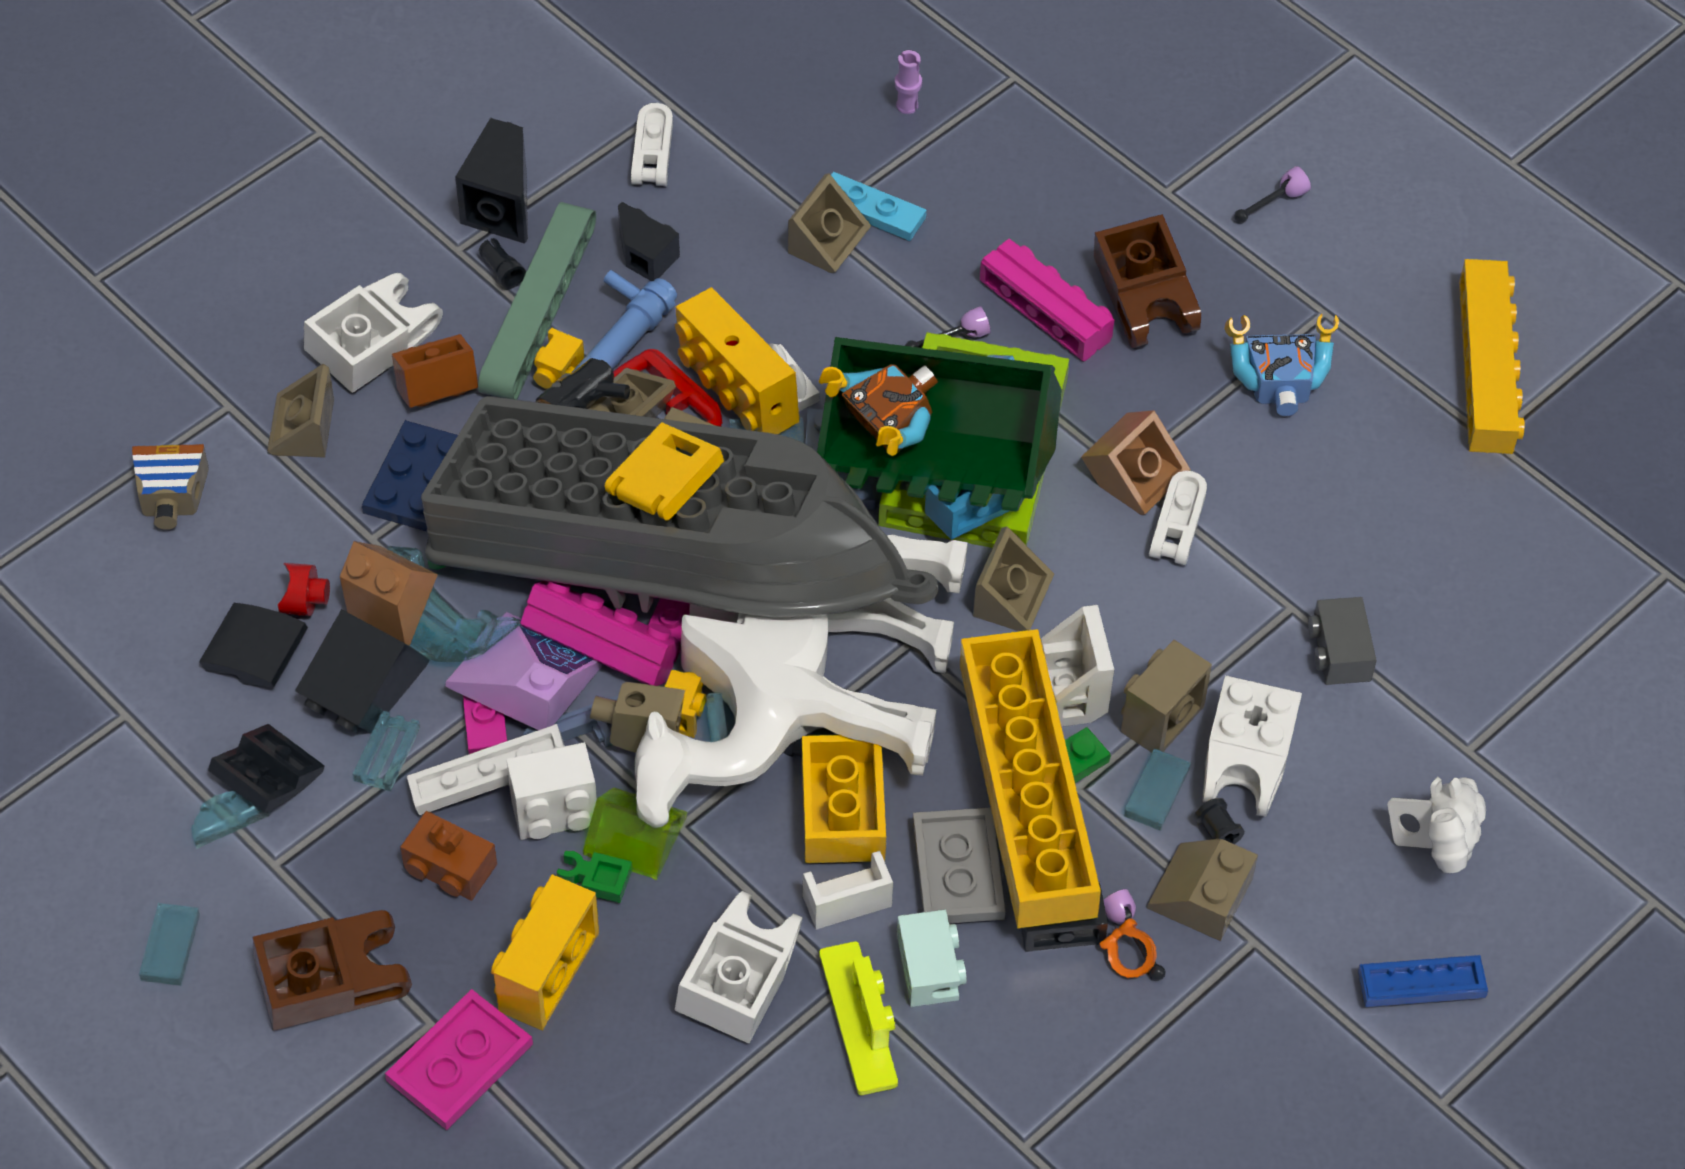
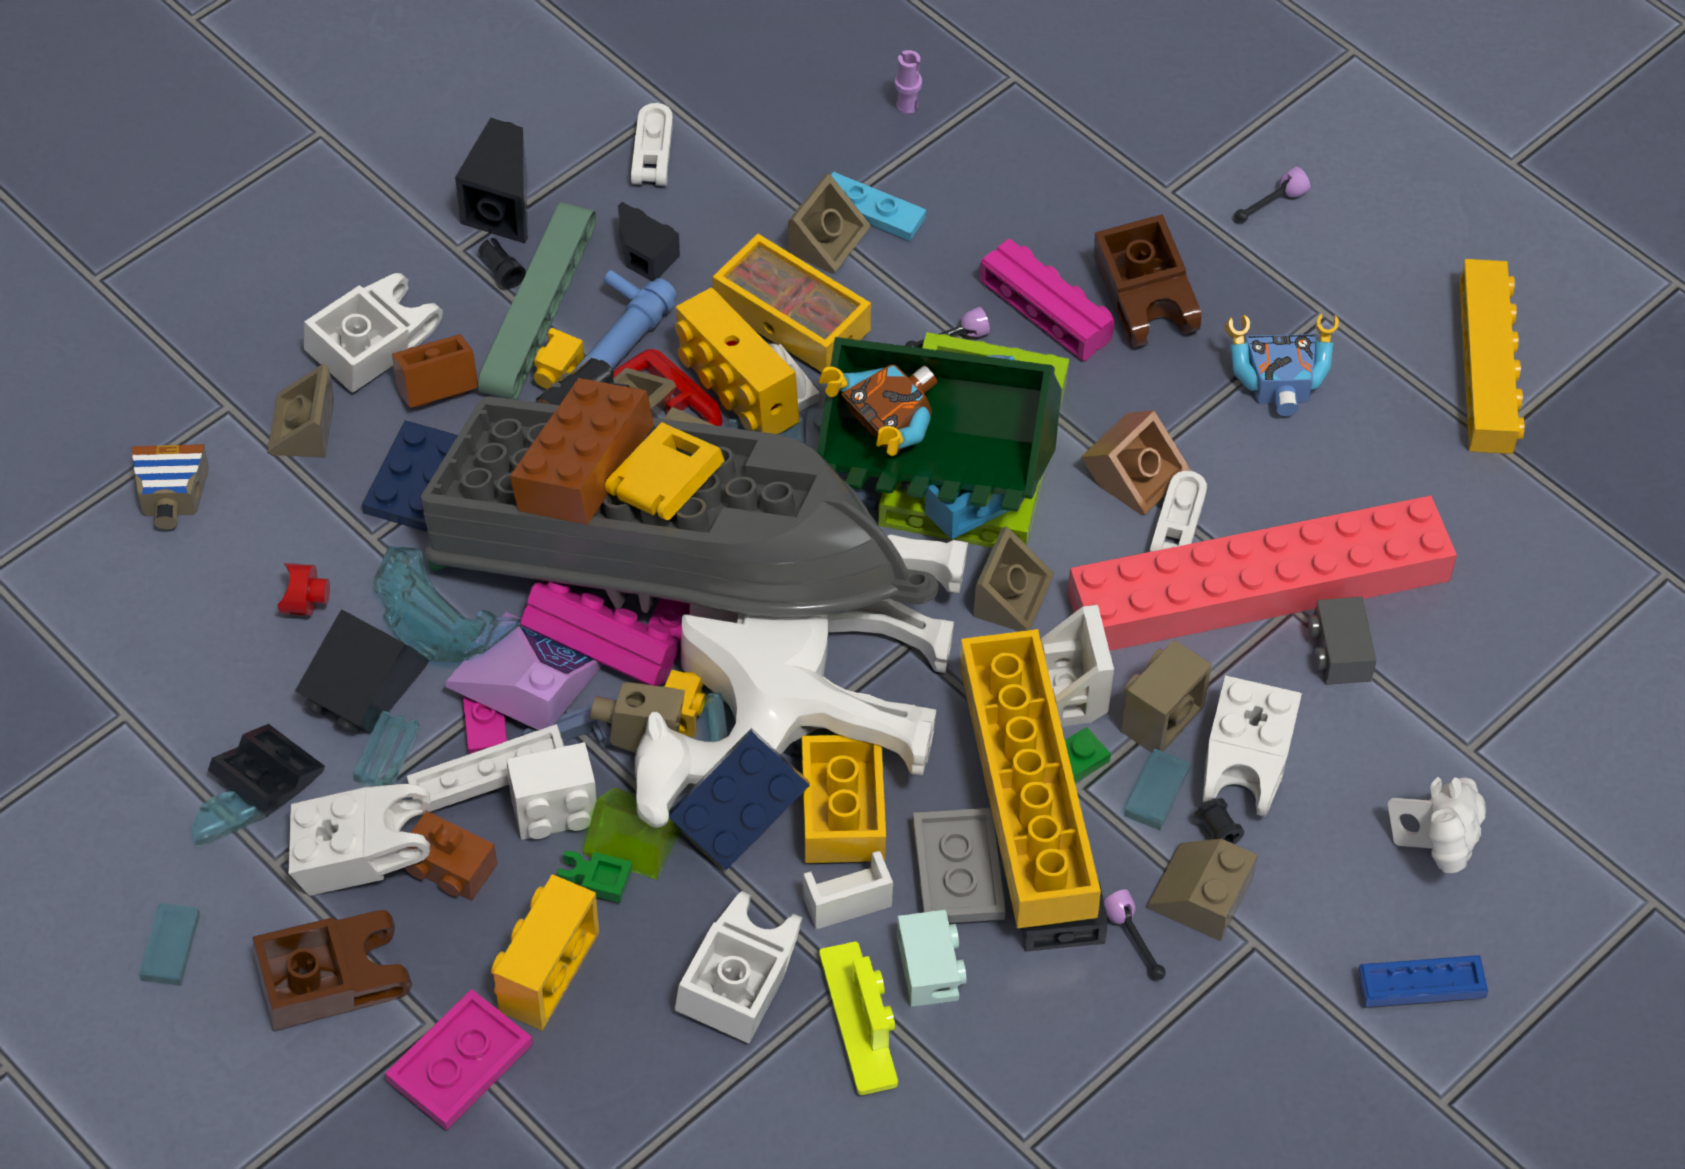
(253, 644): black slope -> none
(354, 836): none -> white brick
(385, 589): medium nougat slope -> none
(580, 450): none -> dark orange brick
(738, 798): none -> dark blue plate
(791, 301): none -> brick
(1110, 943): orange piece -> none
(1265, 572): none -> coral brick

